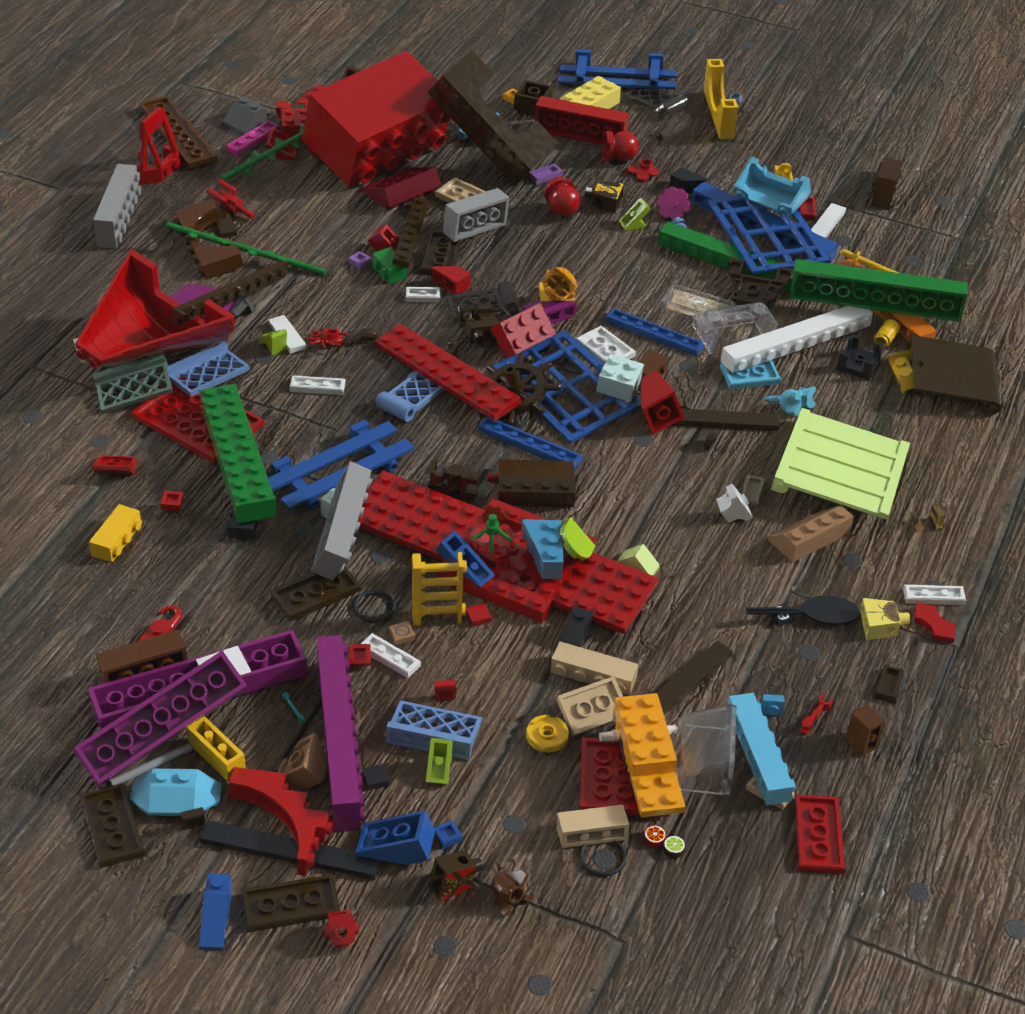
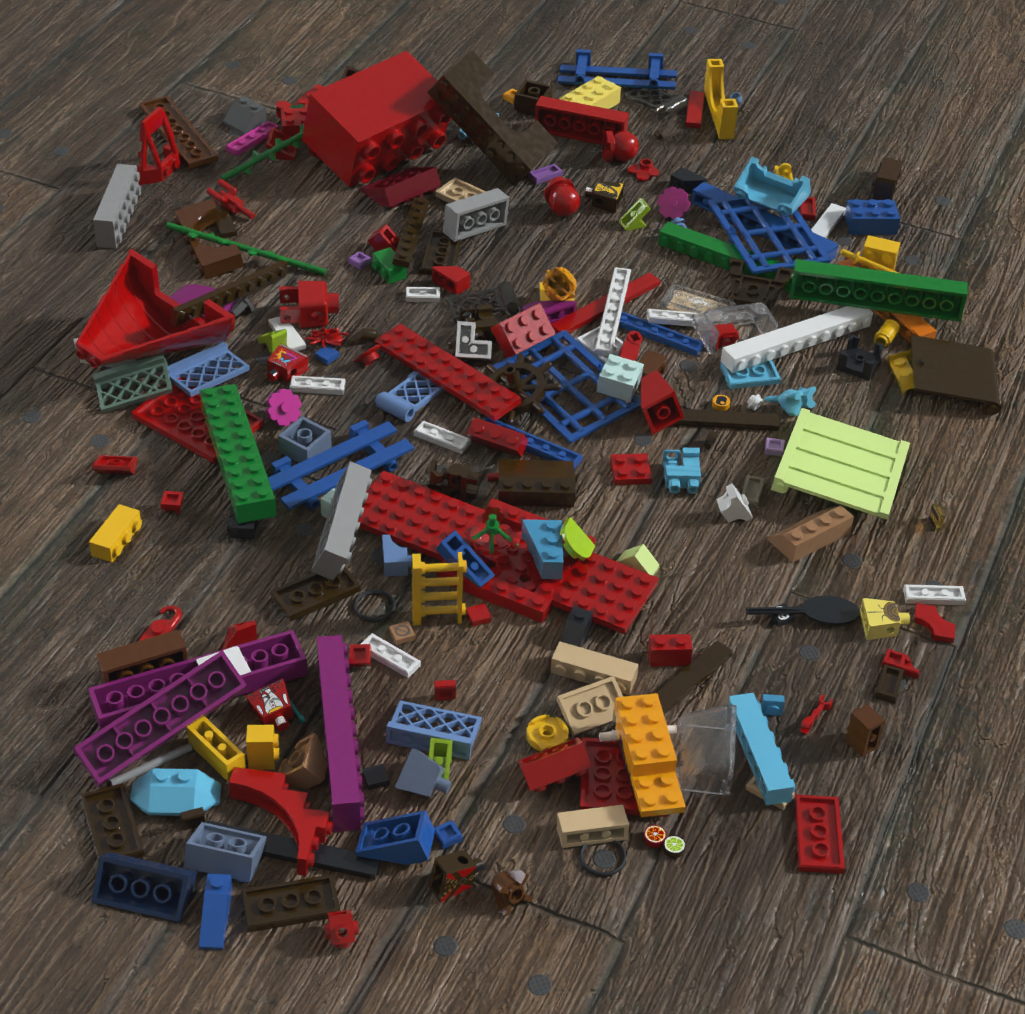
(143, 886): none -> dark blue slope
(224, 851): none -> sand blue slope
(240, 634): none -> red slope
(261, 747): none -> yellow brick
(272, 705): none -> red torso
(283, 407): none -> dark pink plant
(286, 363): none -> red torso
(304, 440): none -> sand blue brick
(313, 304): none -> red piece
(327, 354): none -> blue tile
(368, 357): none -> red piece
(394, 558): none -> medium blue arch
(422, 775): none -> sand blue torso
(442, 437): none -> white tile
(467, 346): none -> white brick
(497, 437): none -> red brick
(555, 764): none -> red slope
(596, 309): none -> red tile
(612, 312): none -> white tile
(630, 469): none -> red plate
(631, 346): none -> red piece
(669, 650): none -> red brick
(670, 317): none -> white tile
(683, 476): none -> medium azure hips
(695, 109): none -> red tile
(721, 403): none -> light orange tile
(727, 335): none -> red window
(754, 402): none -> white plate
(774, 447): none -> lavender tile
(872, 217): none -> blue brick
(881, 251): none -> yellow brick
(900, 661): none -> red tile

